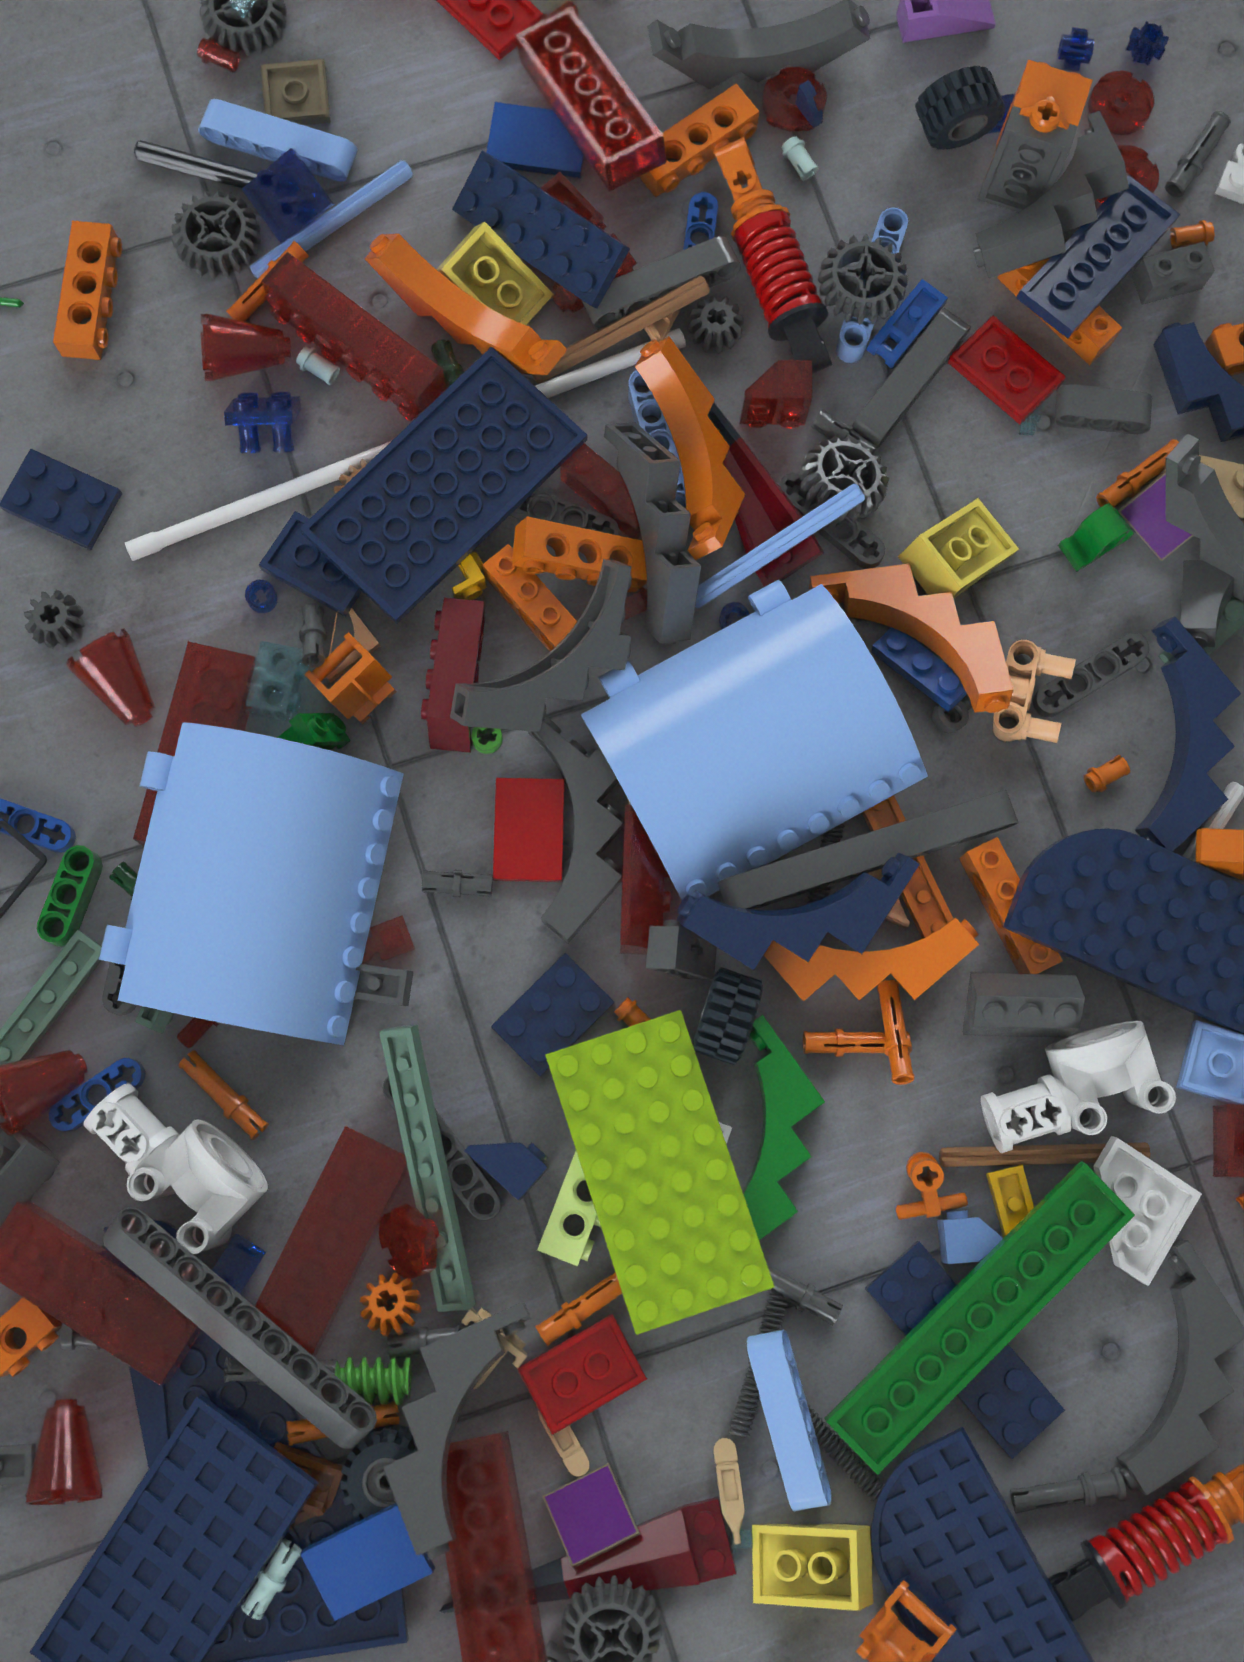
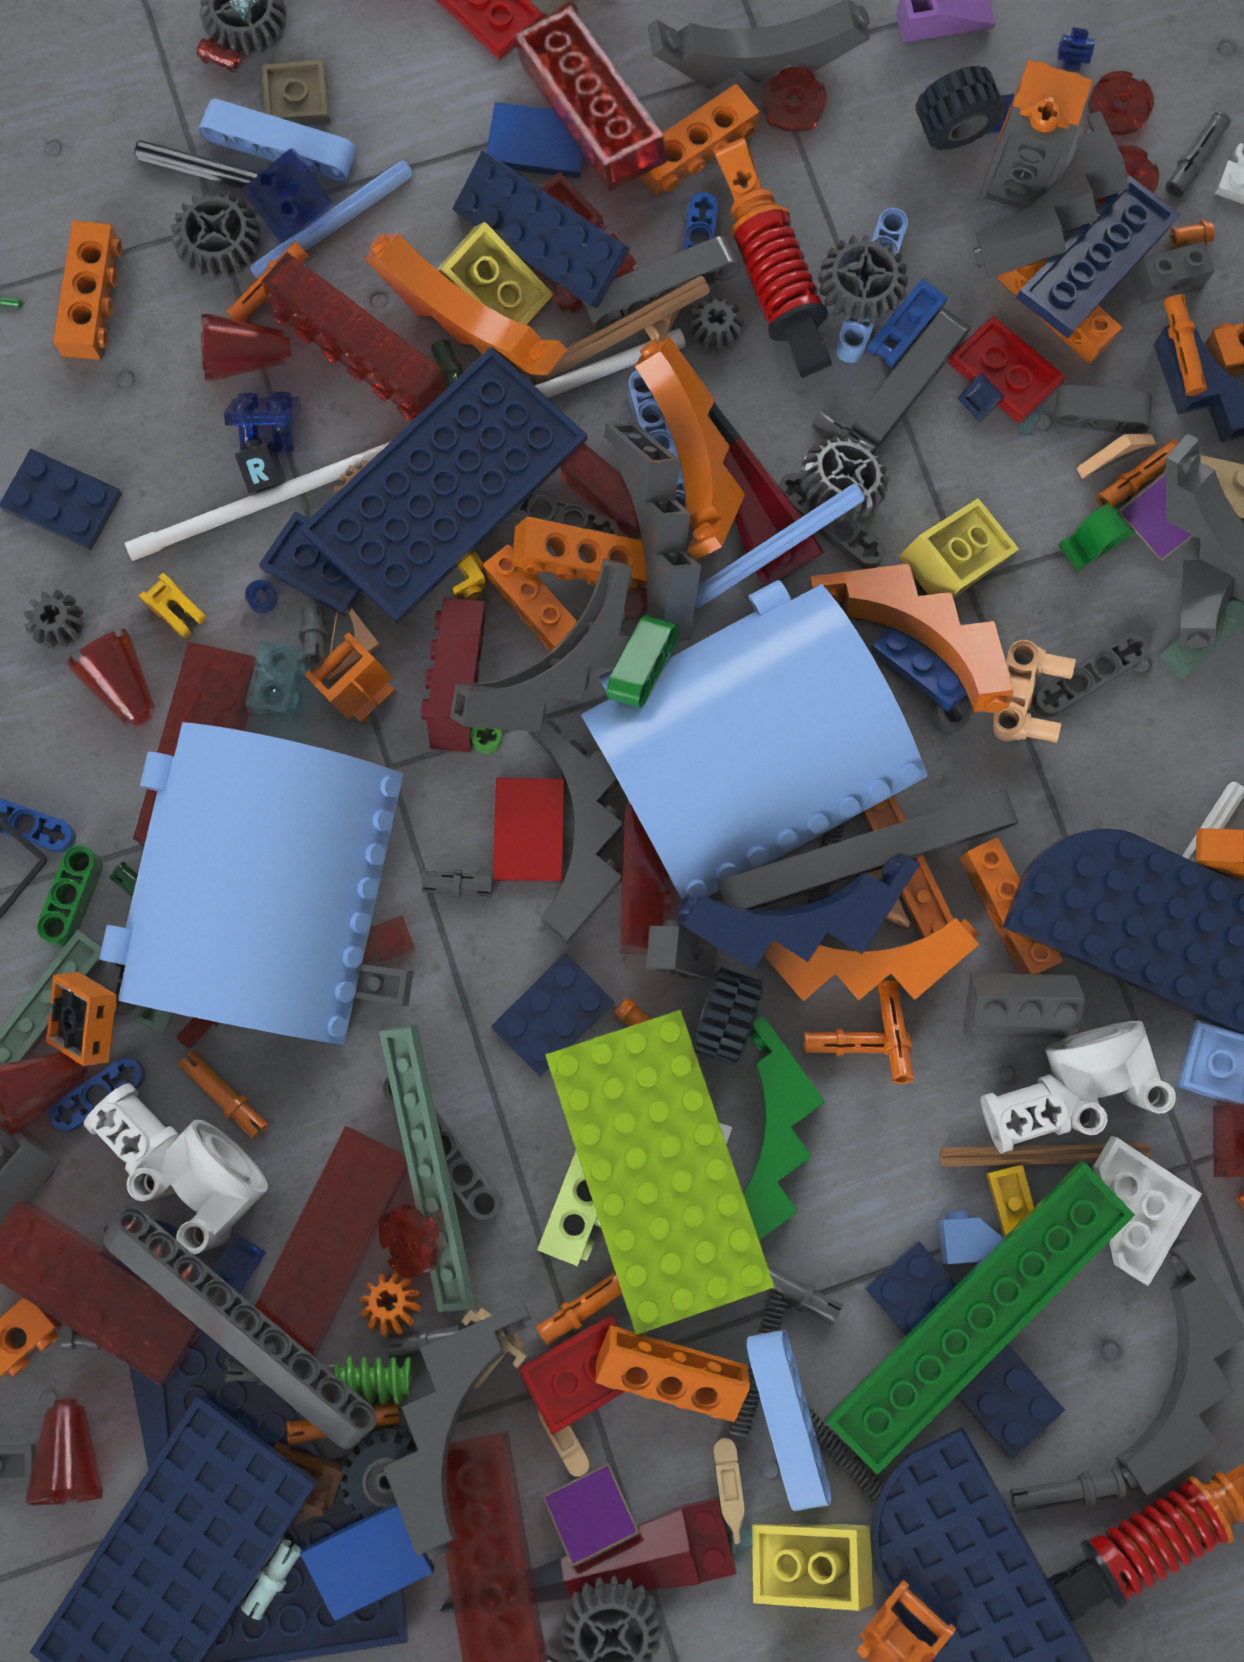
(81, 1018): none -> orange piece
(164, 596): none -> yellow piece
(259, 465): none -> black brick
(317, 365): light aqua pin -> none
(317, 730): green pin -> none
(511, 1164): dark blue slope -> none
(642, 661): none -> beam
(672, 1374): none -> orange brick
(732, 607): clear blue bush -> none
(779, 396): clear red slope -> none
(802, 162): light aqua pin -> none
(807, 104): dark blue tile -> none
(931, 1204): orange piece -> none
(981, 397): none -> dark blue tile
(1100, 777): orange pin -> none
(1117, 451): none -> light nougat tile
(1147, 43): clear blue gear -> none
(1182, 333): none -> orange pin
(1198, 697): dark blue arch -> none

